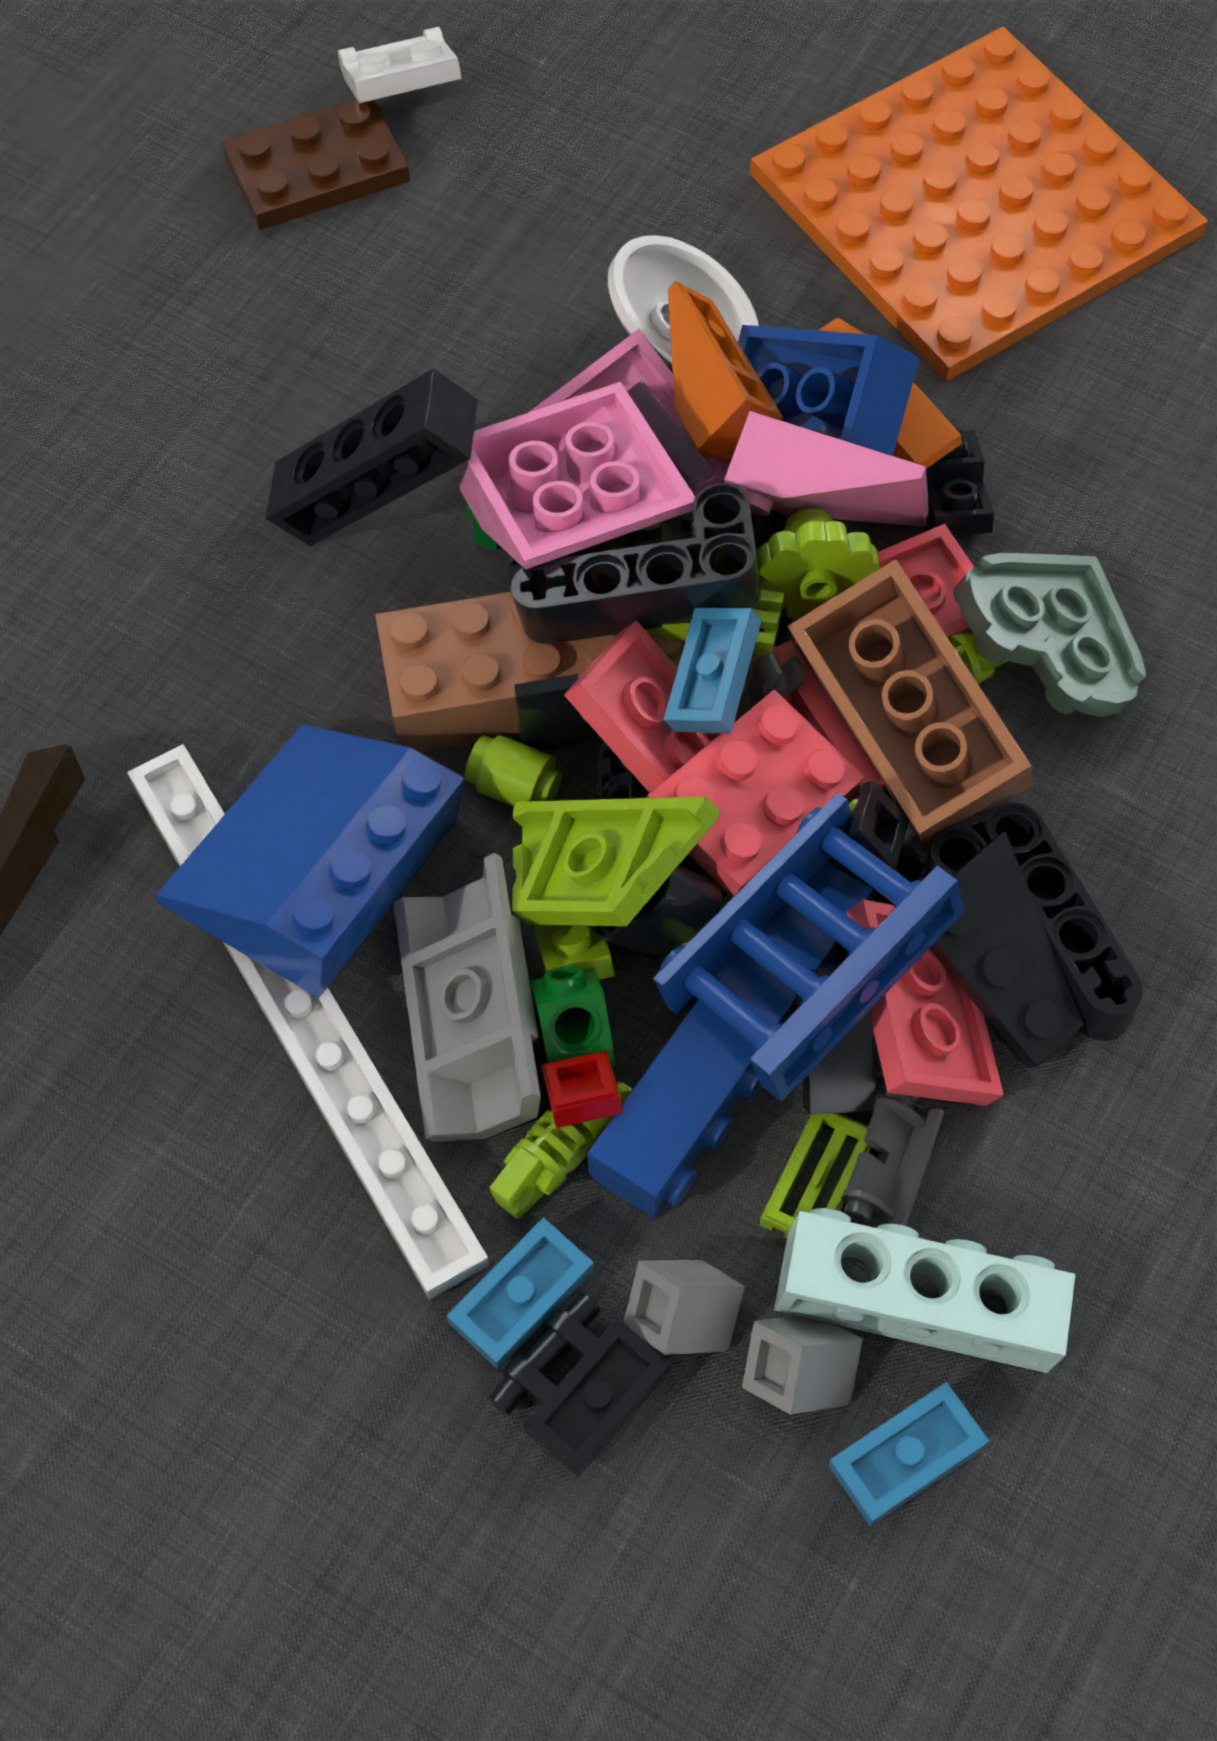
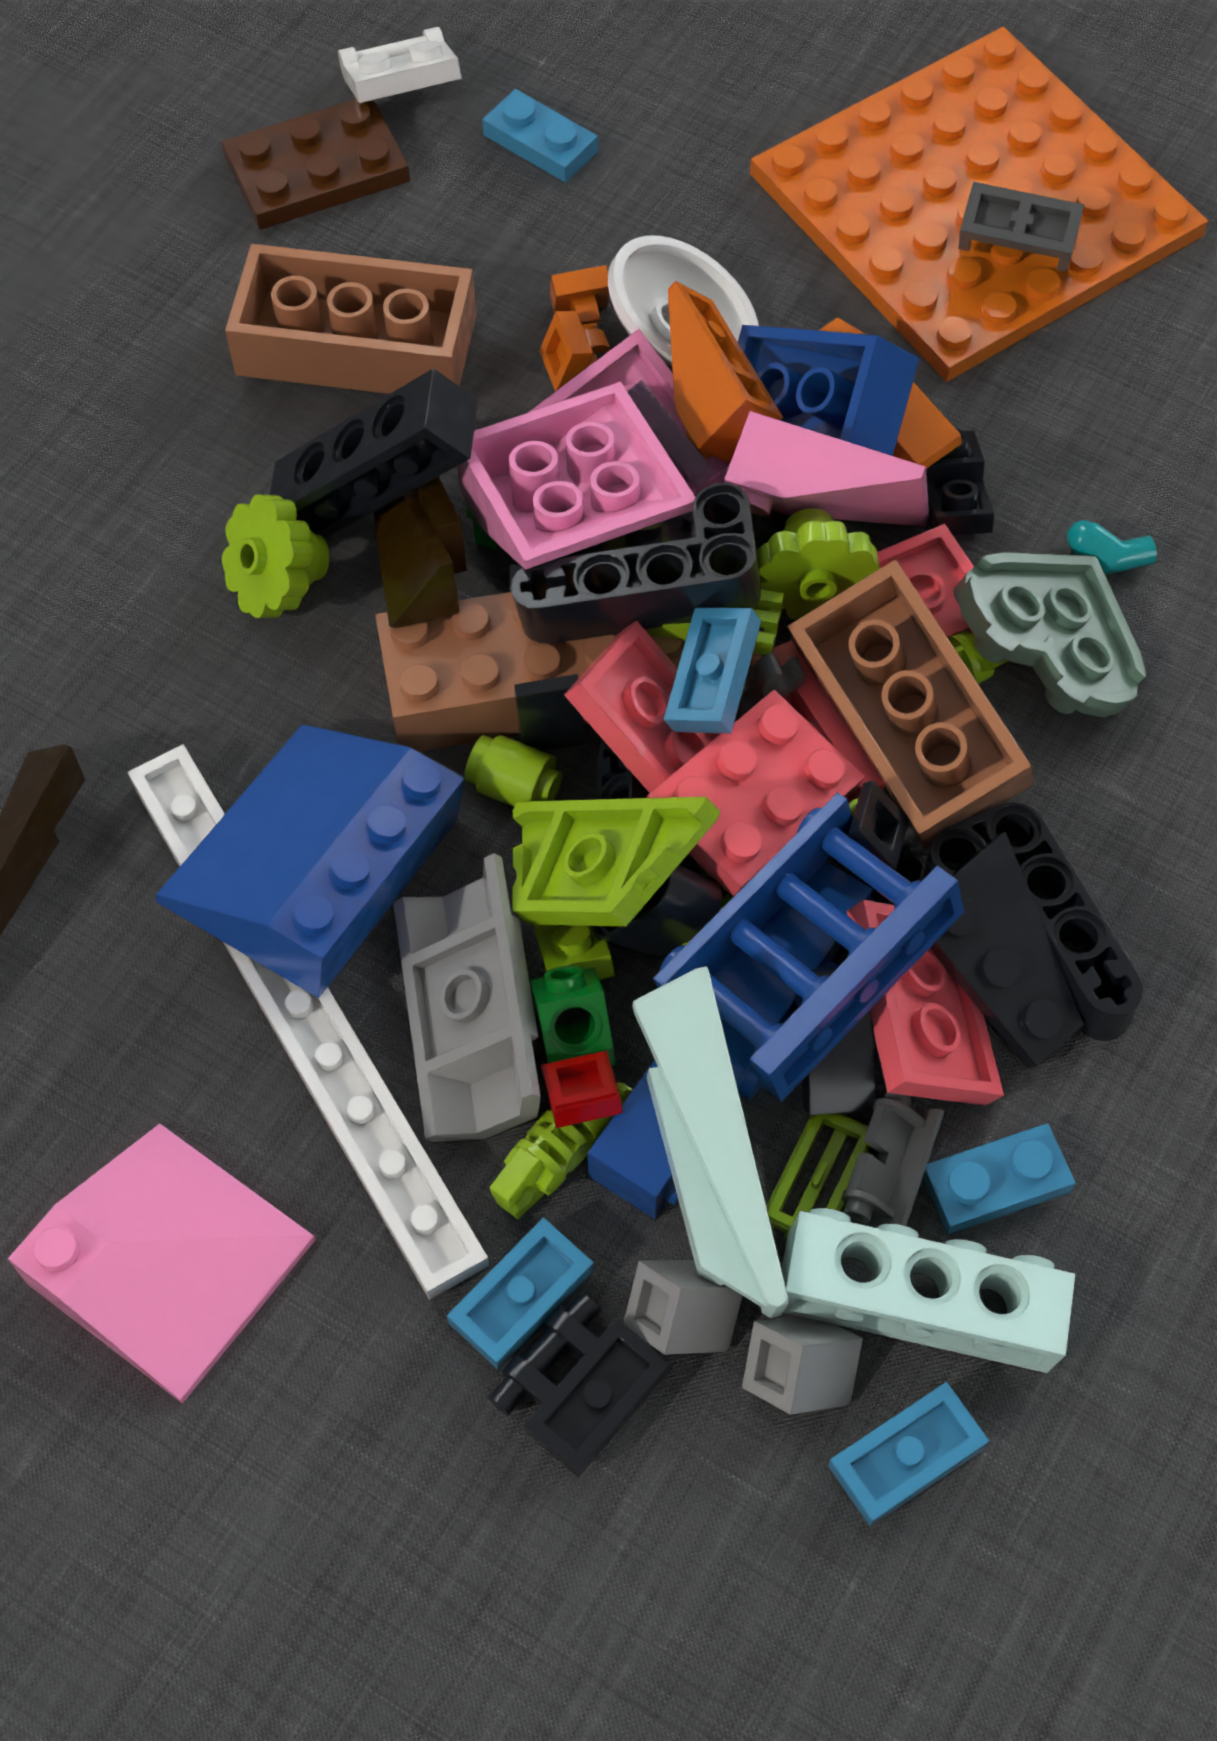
(162, 1258): none -> bright pink slope
(271, 556): none -> lime plant
(349, 319): none -> nougat brick
(420, 554): none -> dark brown wedge
(540, 135): none -> dark azure plate
(570, 348): none -> orange tile
(581, 292): none -> orange tile
(709, 1141): none -> light aqua wedge
(998, 1178): none -> dark azure plate
(1021, 222): none -> dark grey hinge
(1114, 555): none -> teal arm

